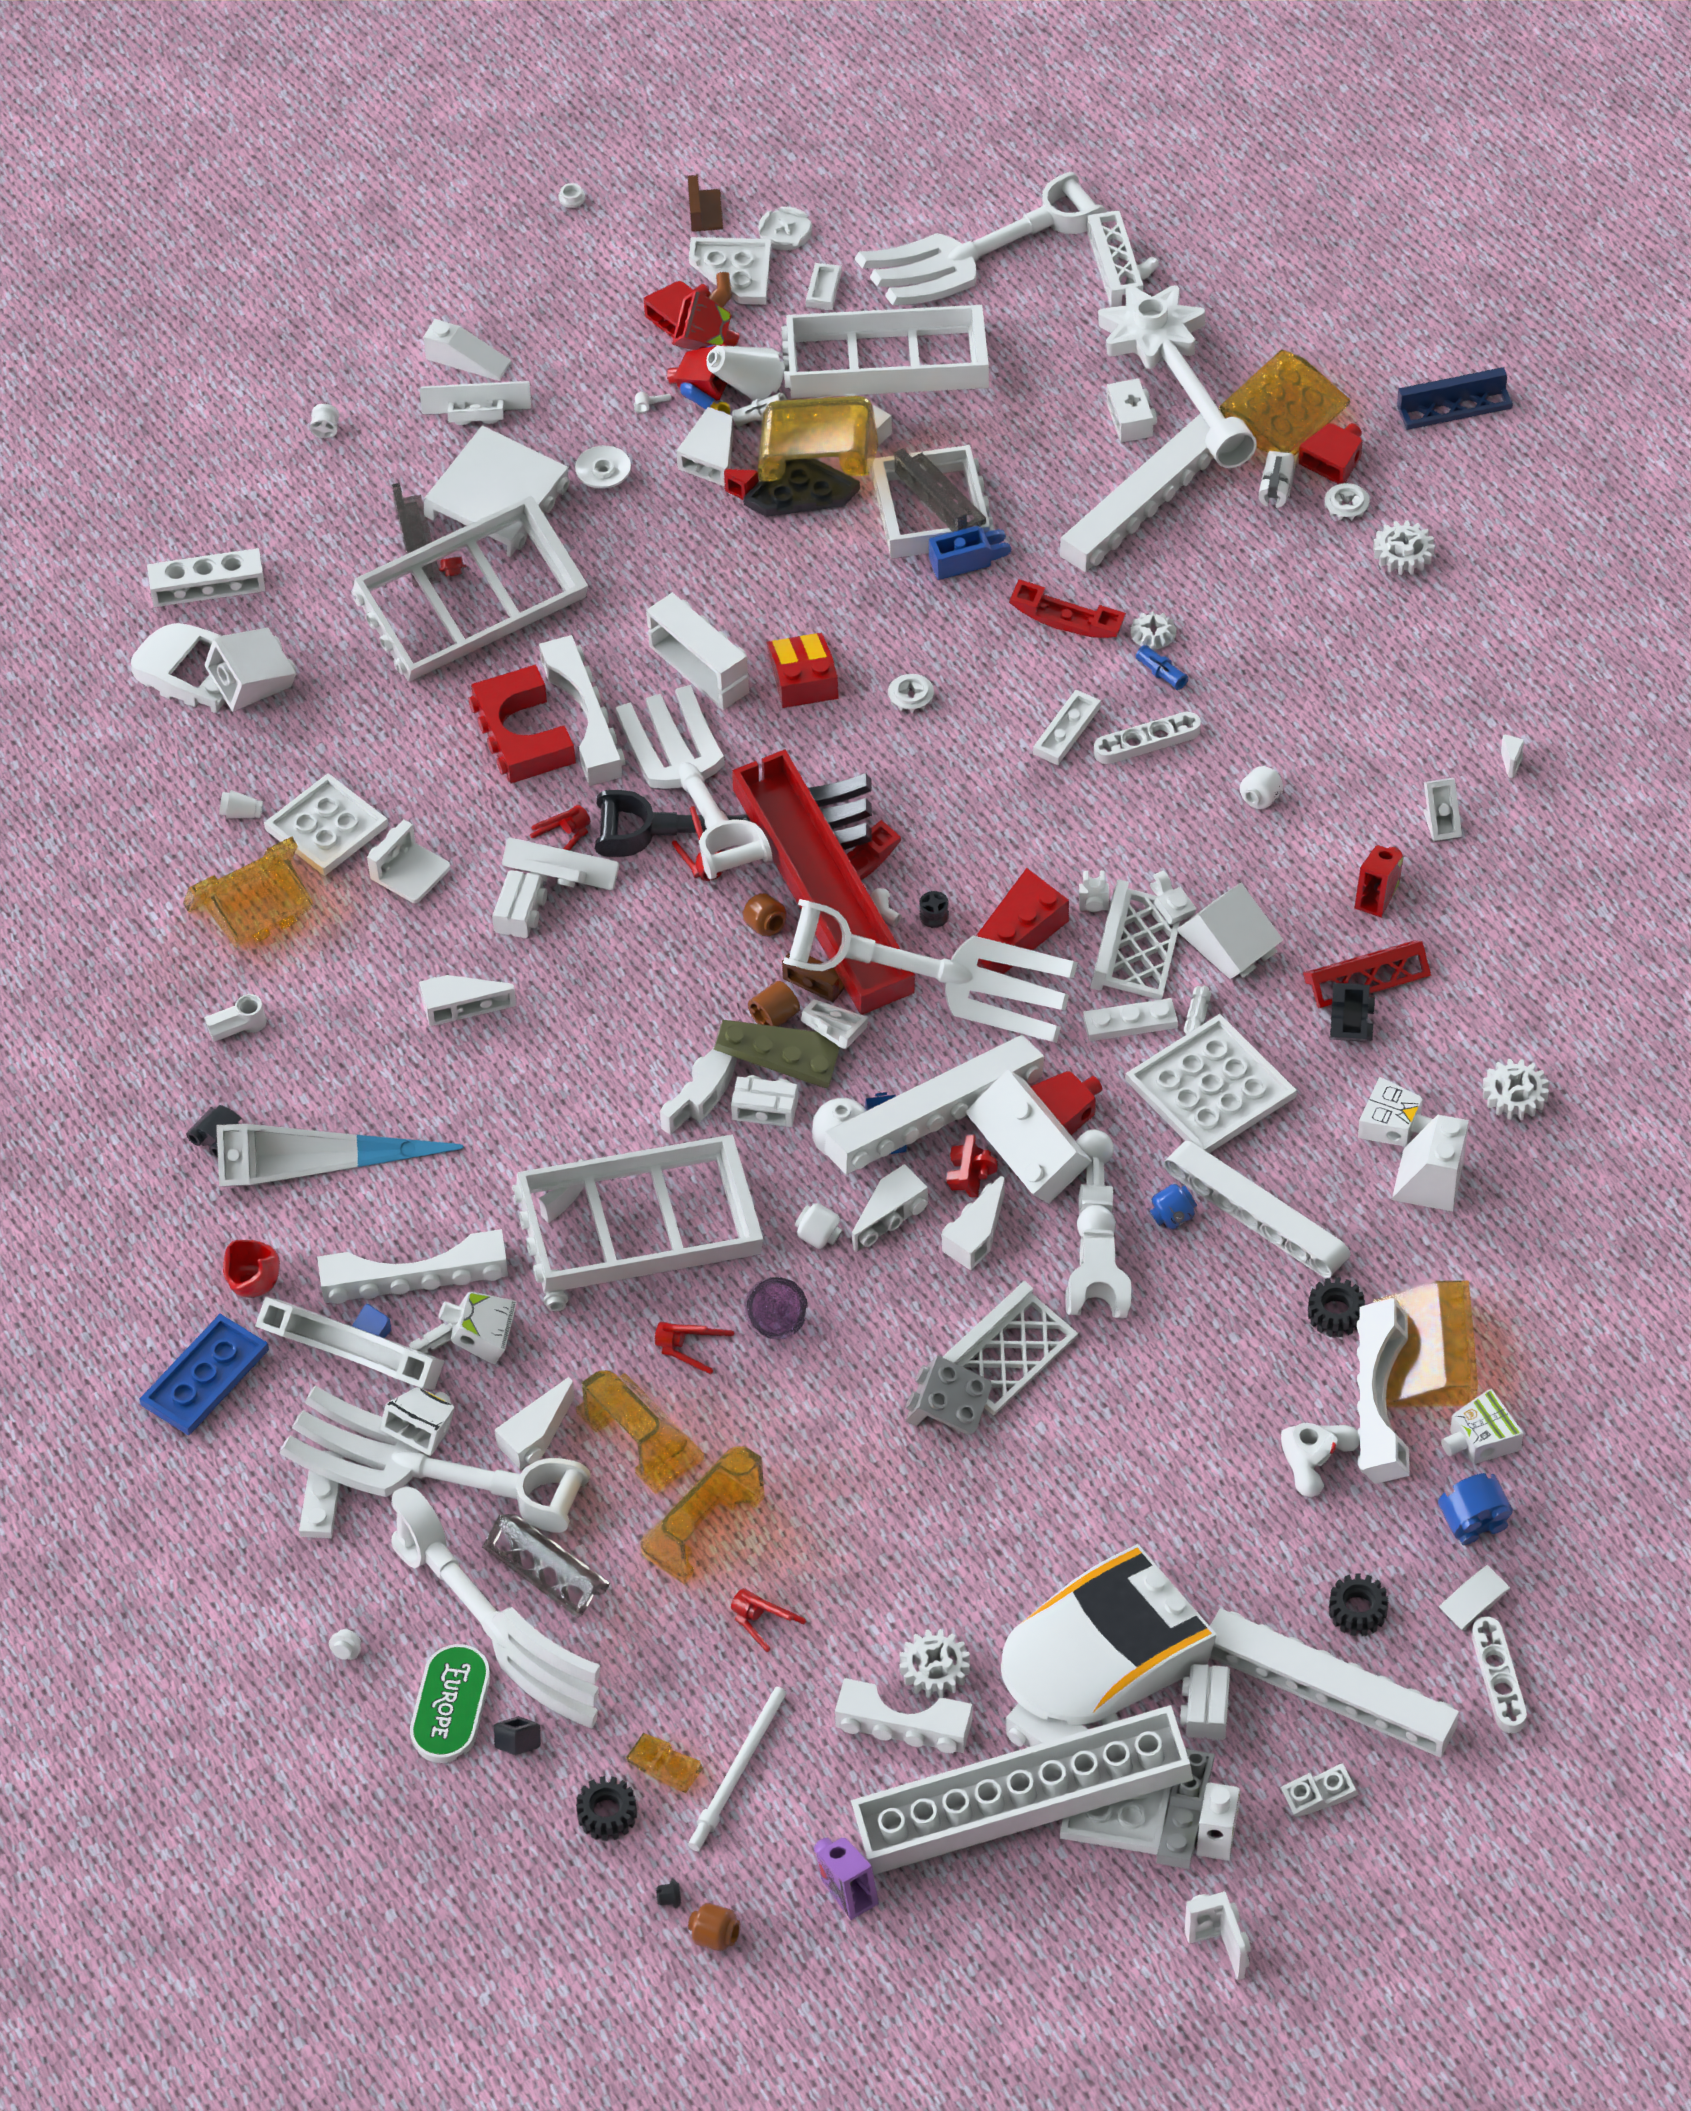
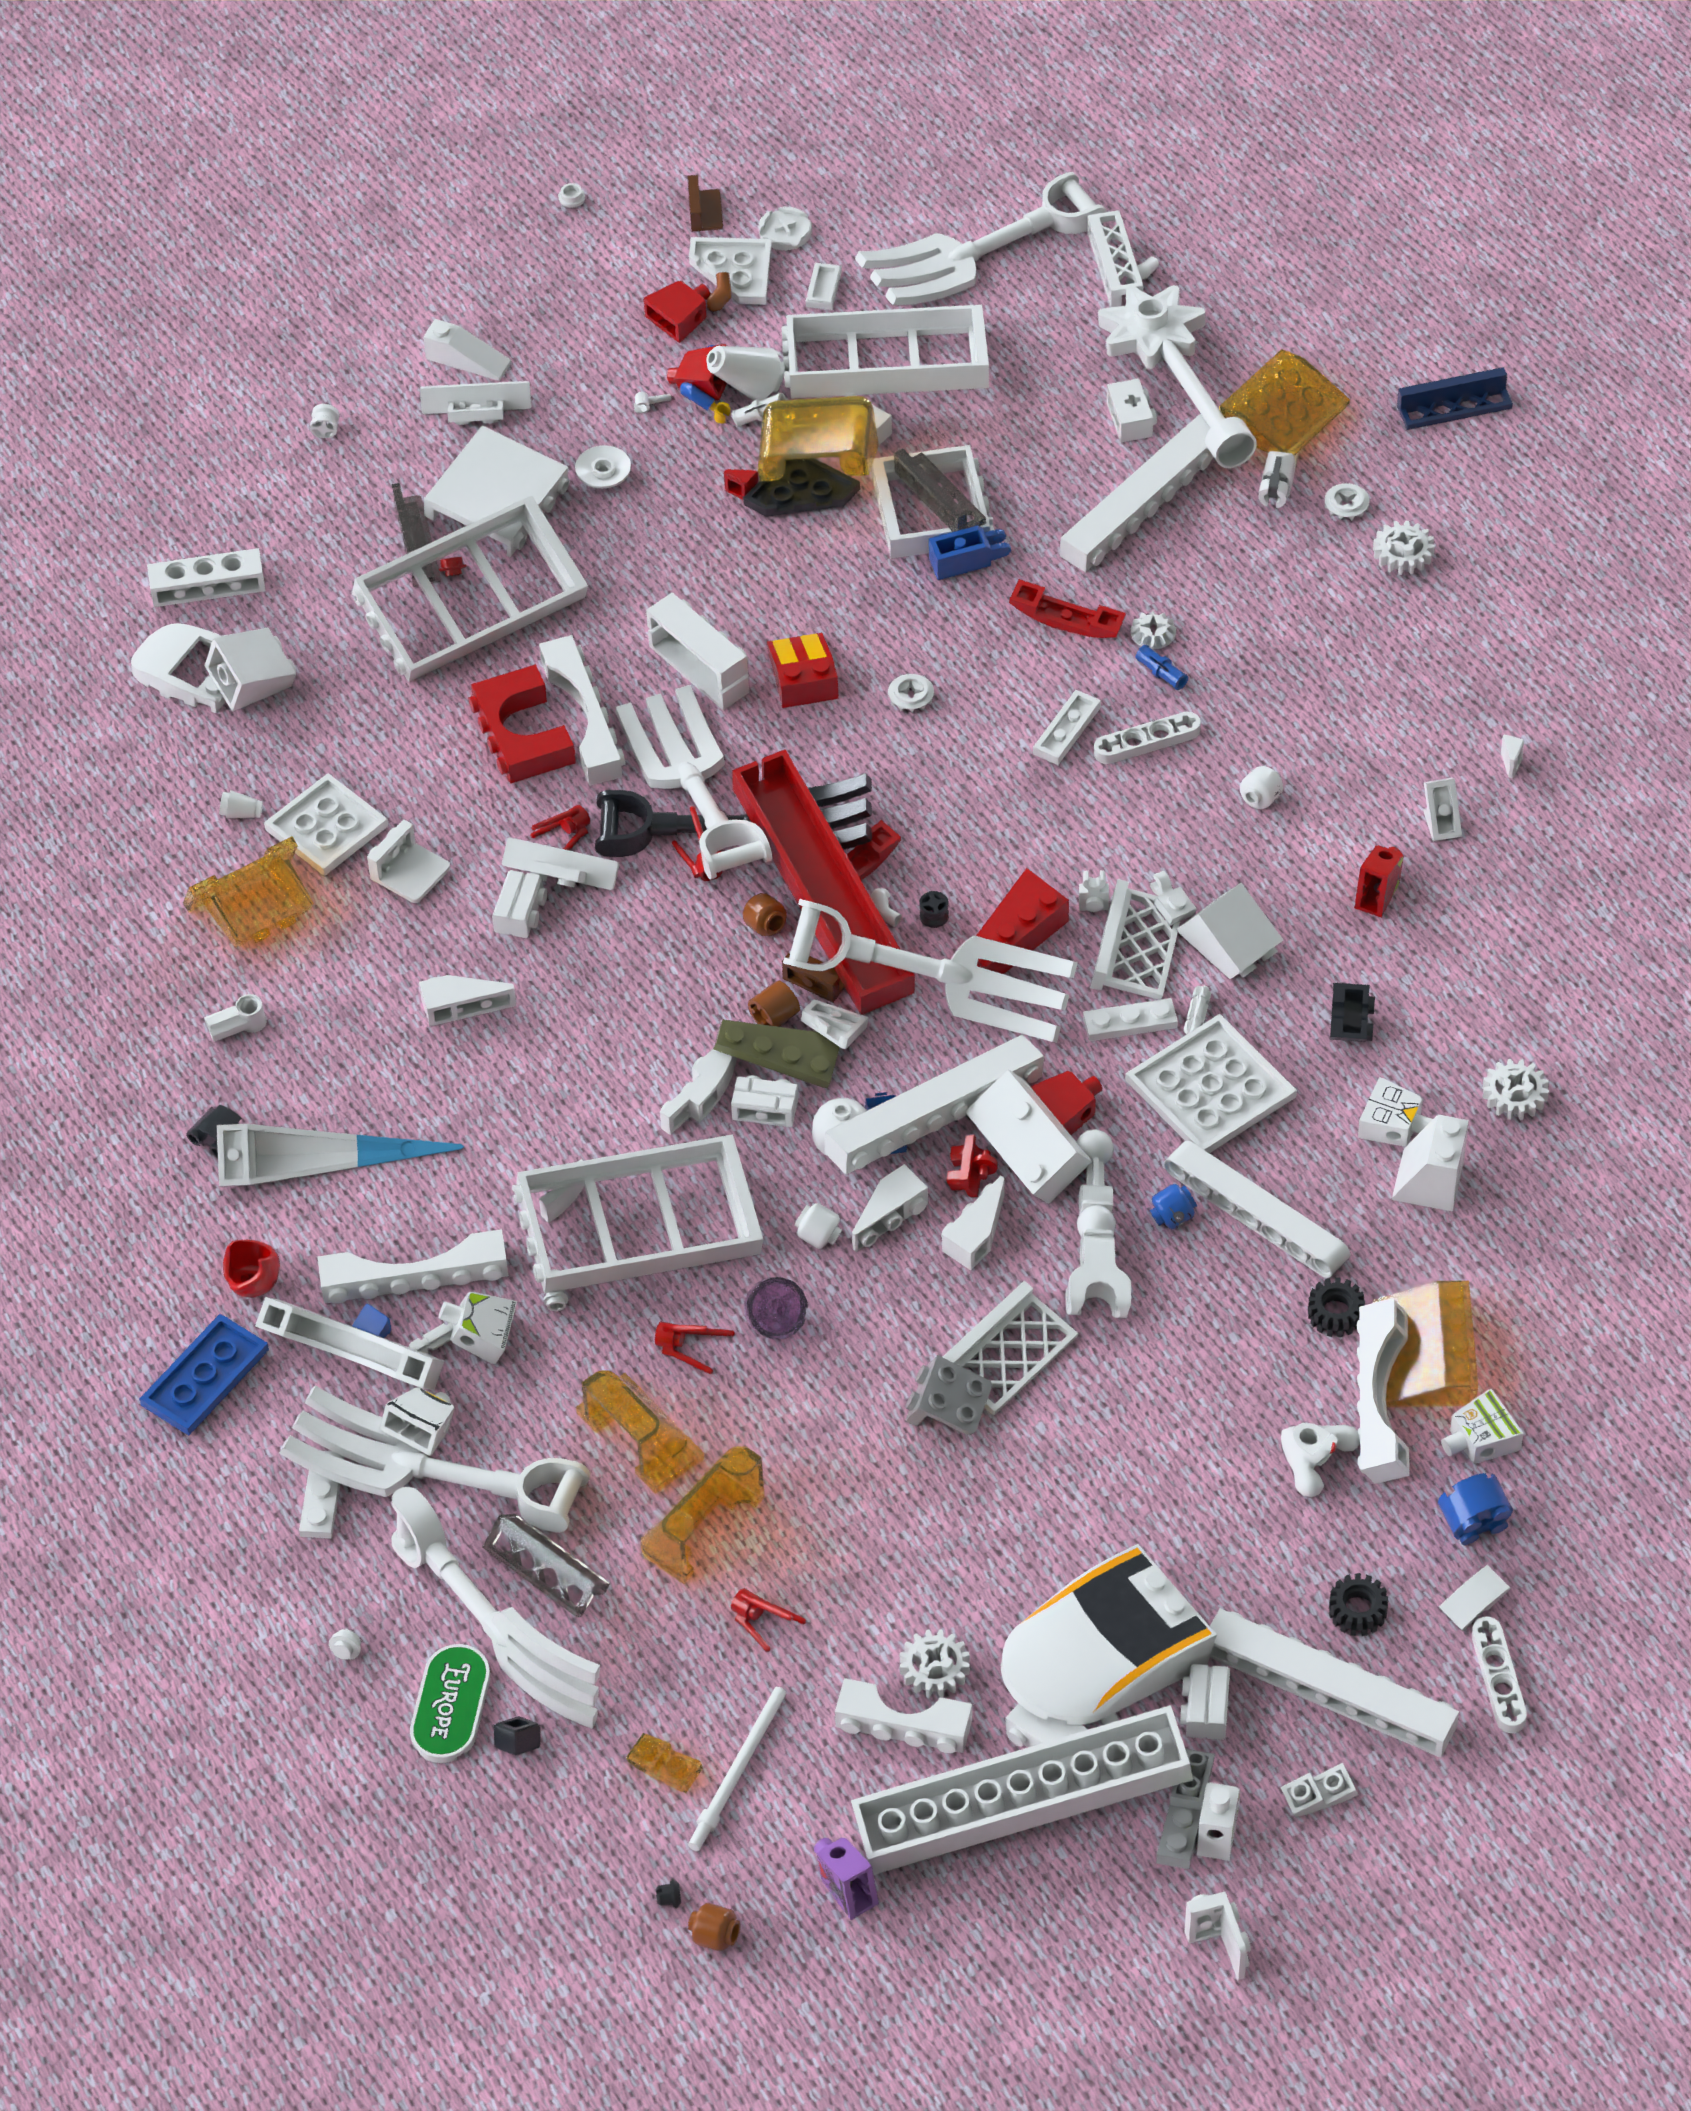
(531, 1430): white slope -> none
(606, 1825): black tyre -> none
(703, 324): red torso -> none
(708, 447): white slope -> none
(1127, 1825): white plate -> none
(1332, 452): red torso -> none
(1368, 961): red fence -> none

